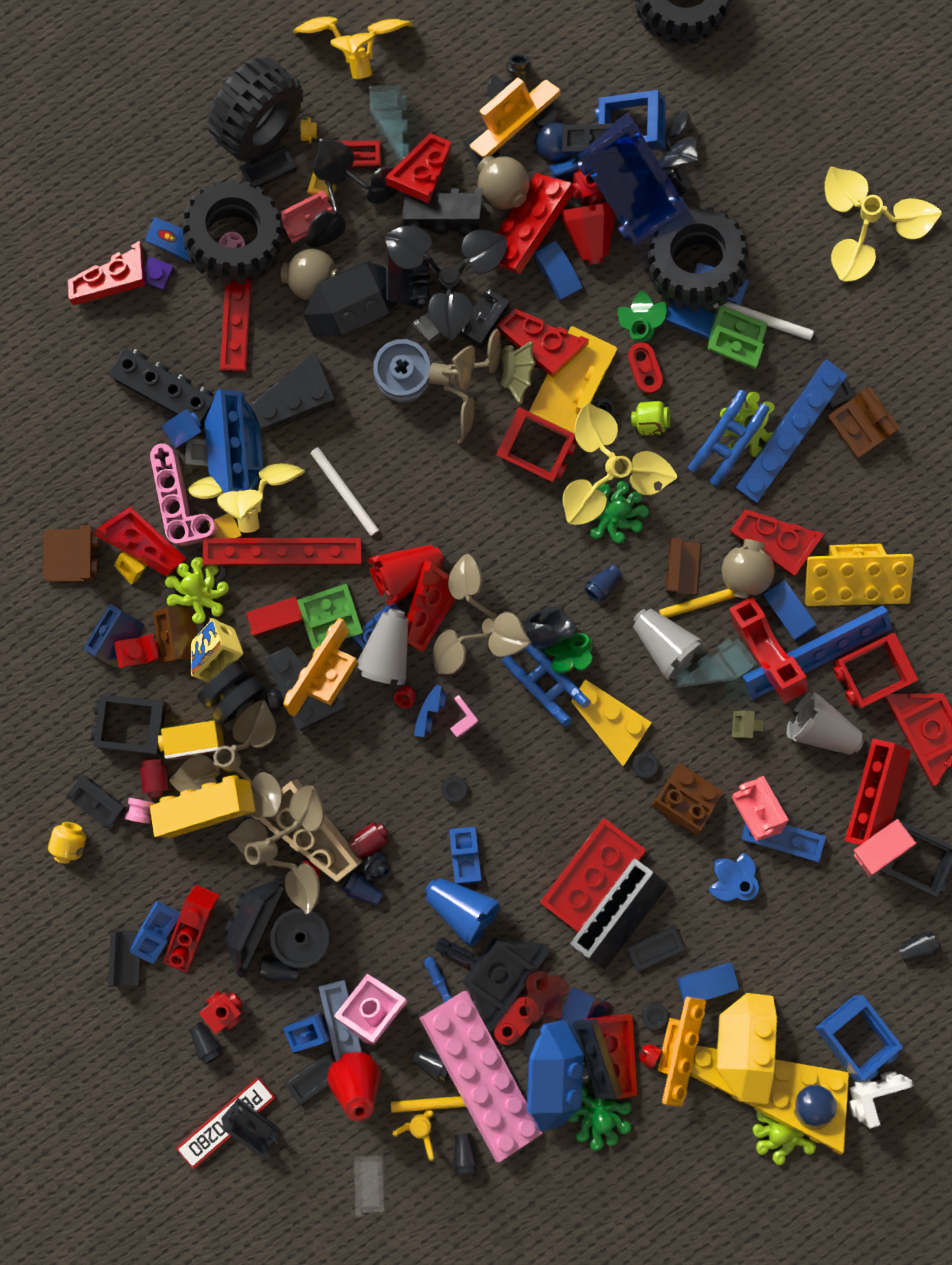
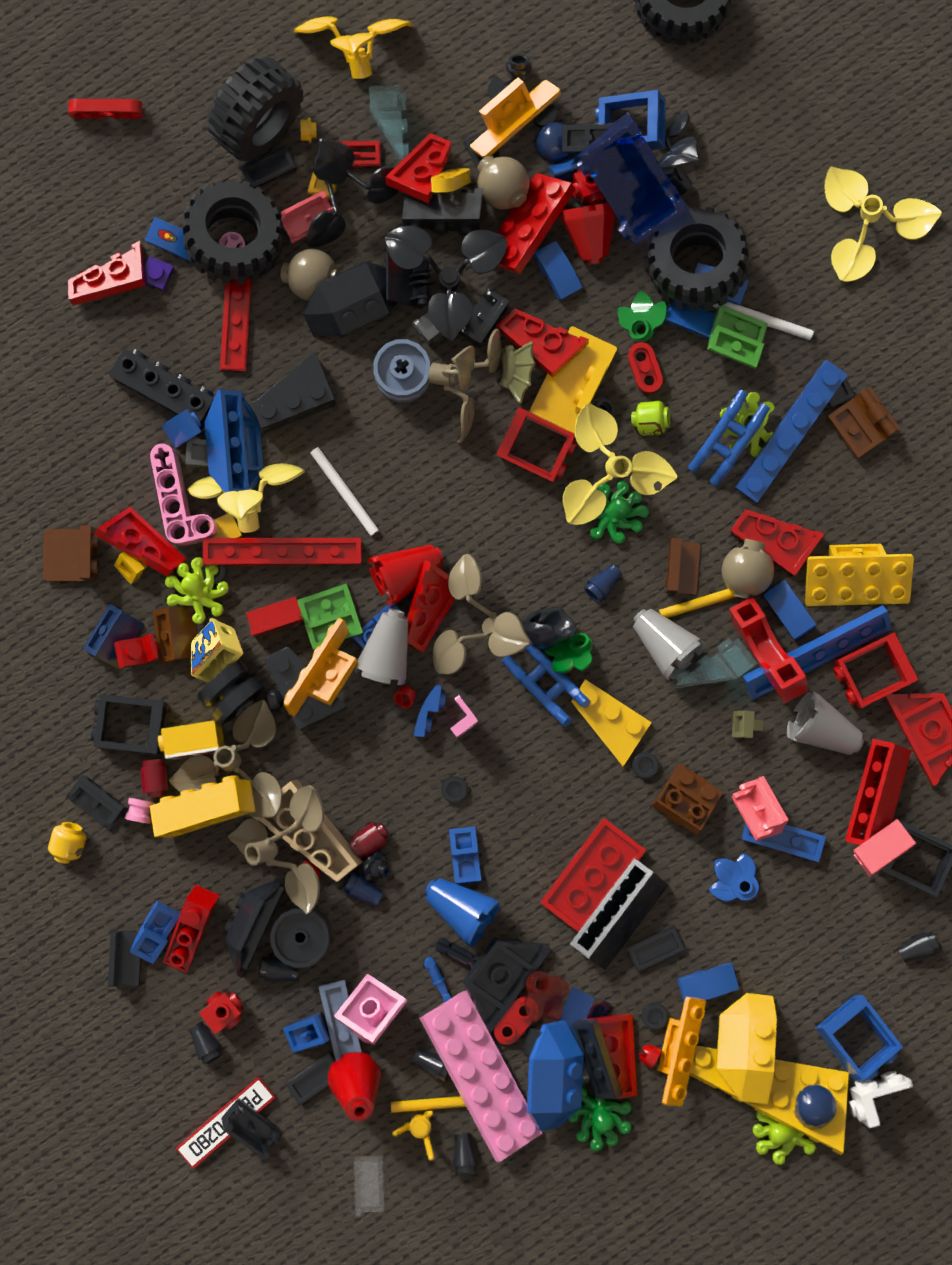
(105, 107): none -> red beam
(450, 180): none -> yellow beam

